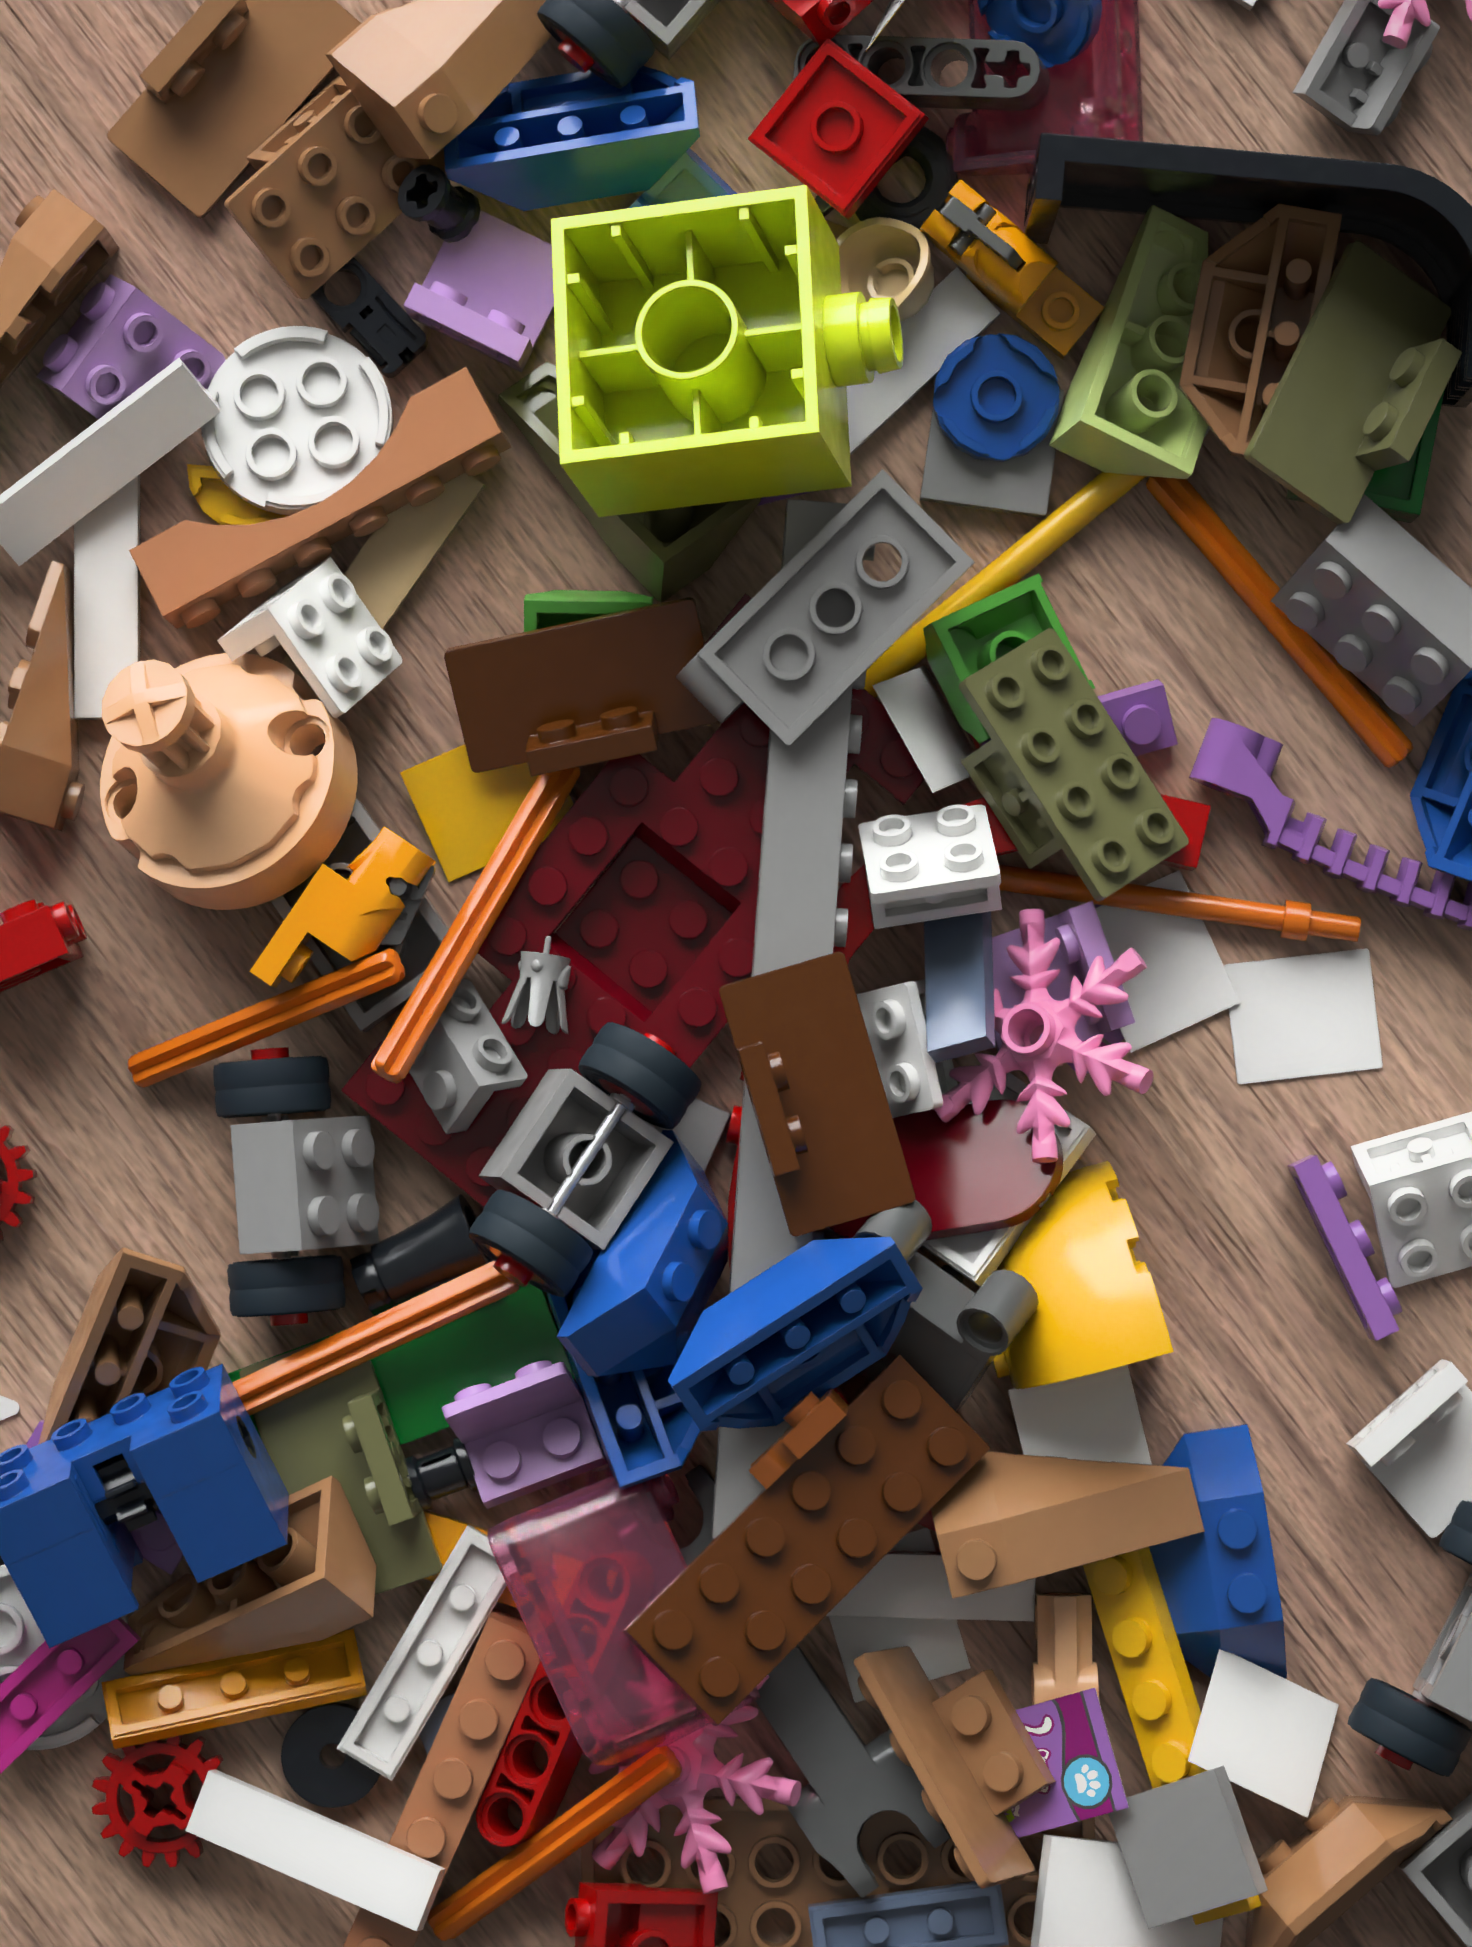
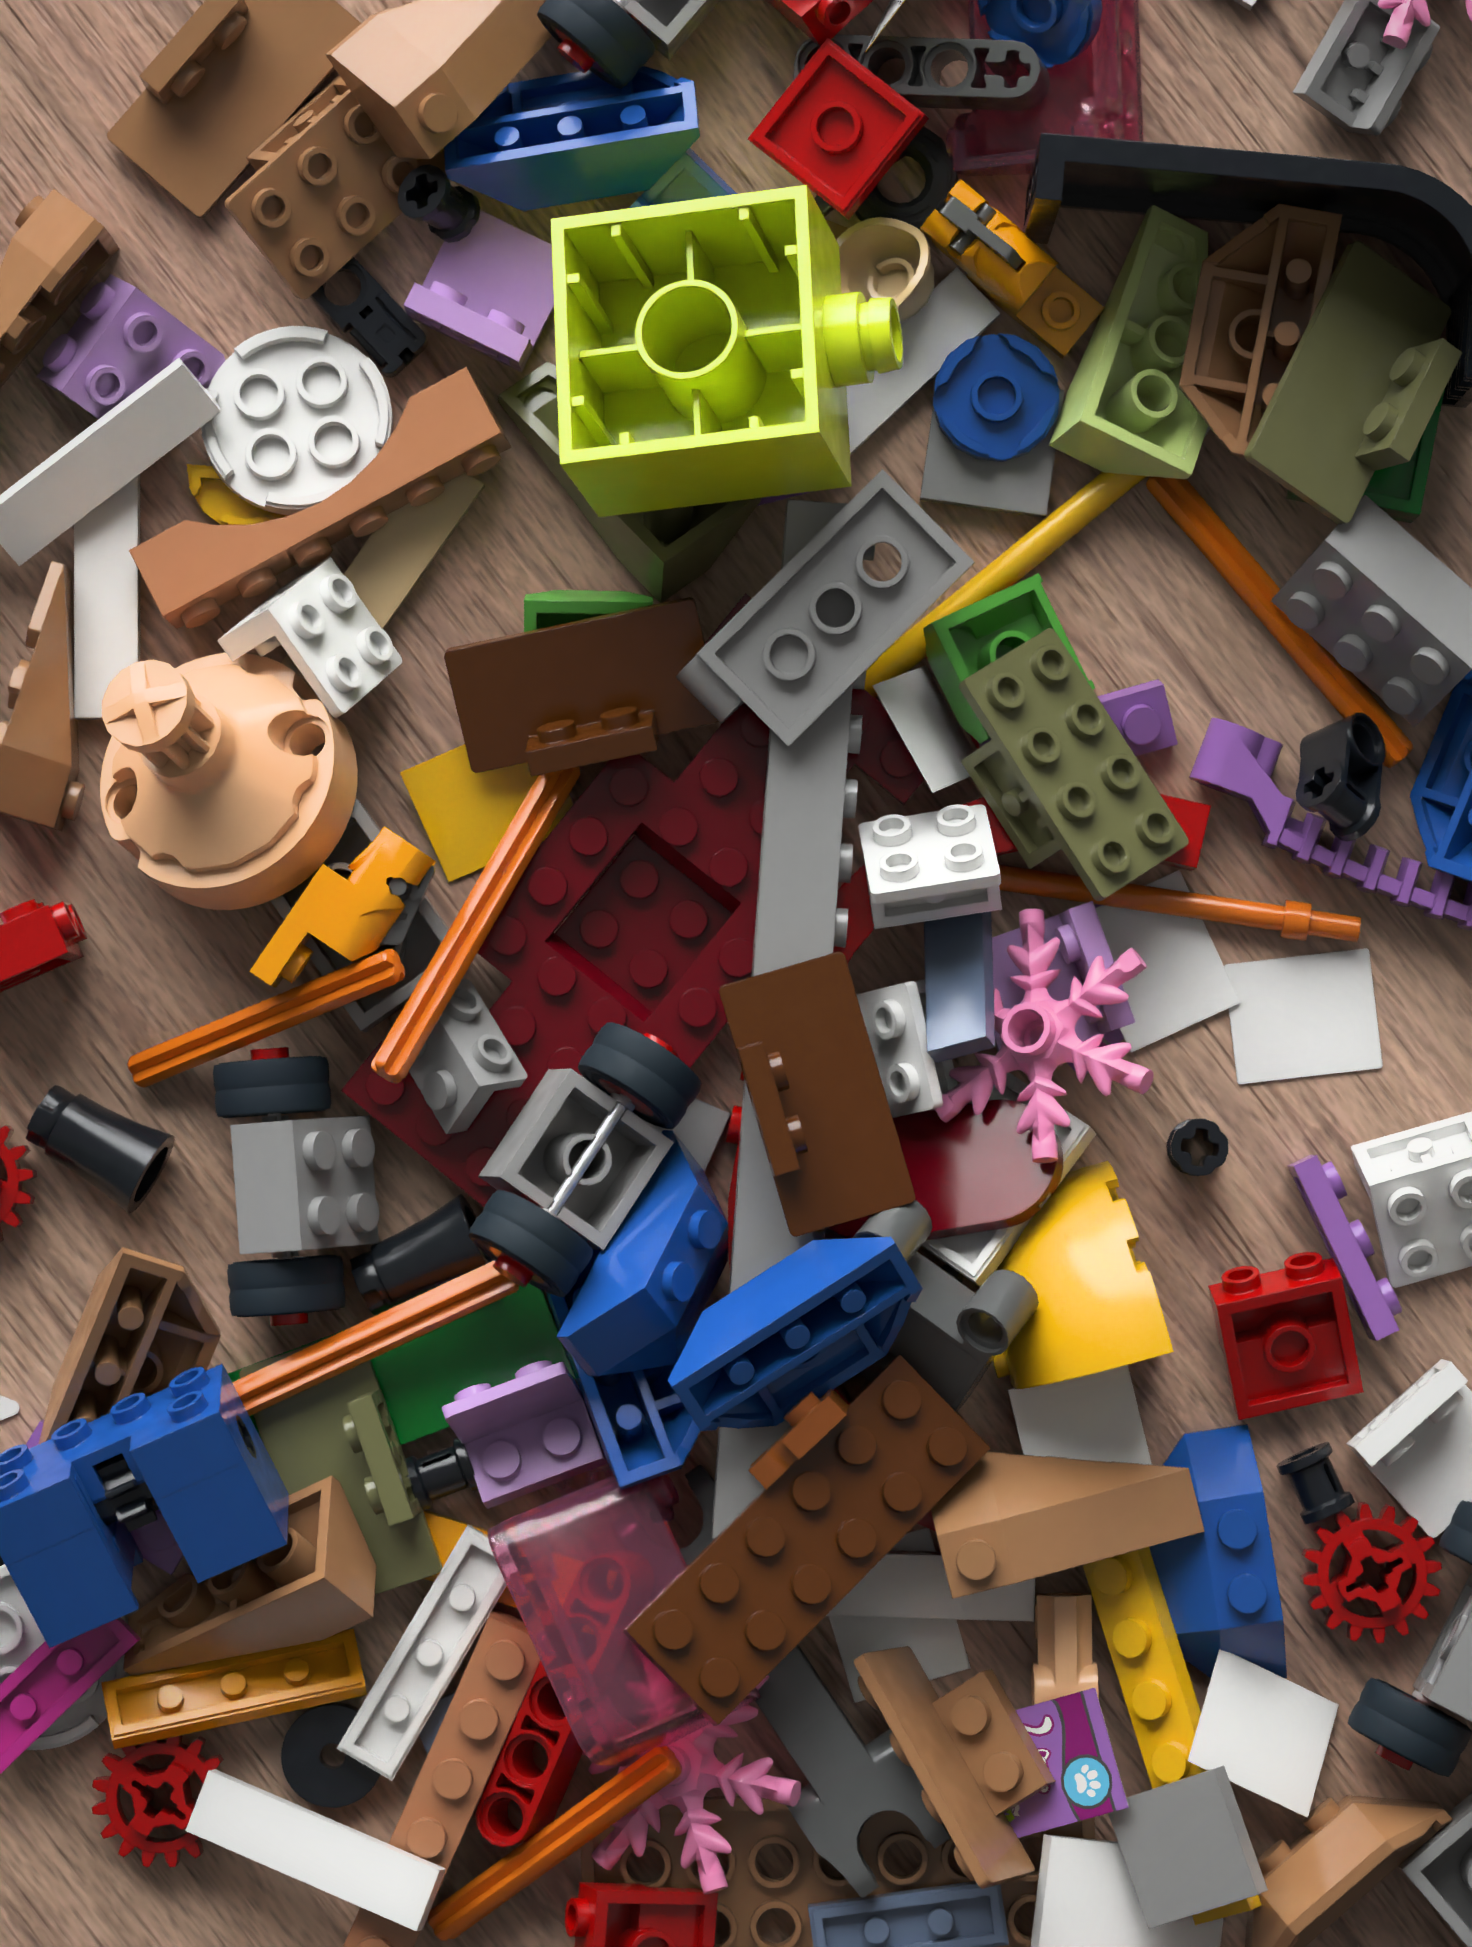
(100, 1145): none -> black plant
(540, 991): light grey piece -> none
(1211, 1134): none -> black bush
(1285, 1335): none -> red plate
(1316, 1483): none -> black bush
(1343, 775): none -> black piece
(1384, 1596): none -> red gear

